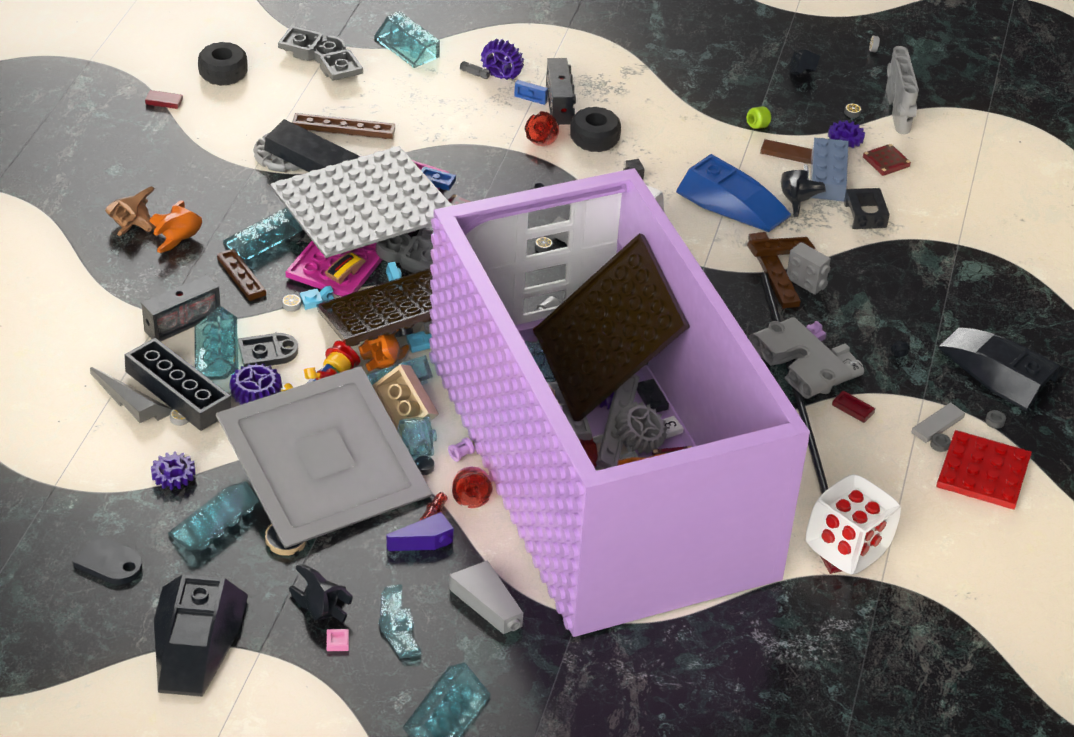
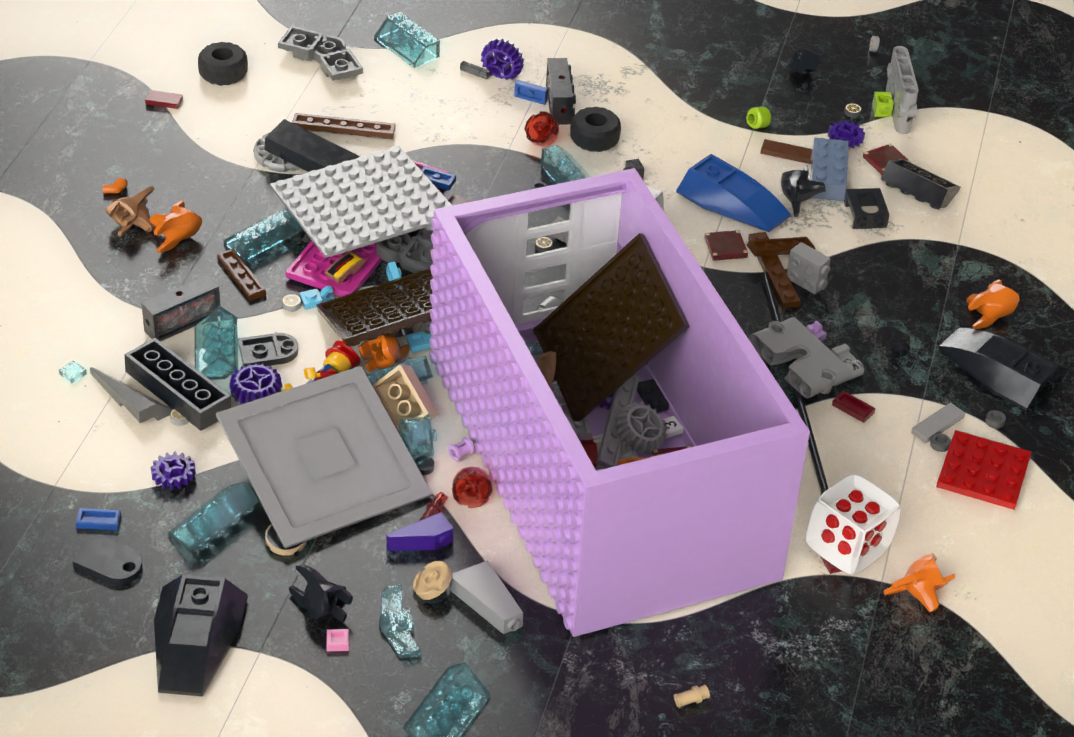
(72, 371): none -> clear light blue tile
(98, 519): none -> blue tile
(116, 188): none -> orange arm
(432, 580): none -> tan tile
(547, 365): none -> medium nougat slope
(562, 165): none -> clear light blue slope
(695, 694): none -> tan pin
(726, 245): none -> tile
(882, 104): none -> lime brick
(919, 183): none -> black slope
(922, 582): none -> orange piece
(993, 303): none -> orange piece

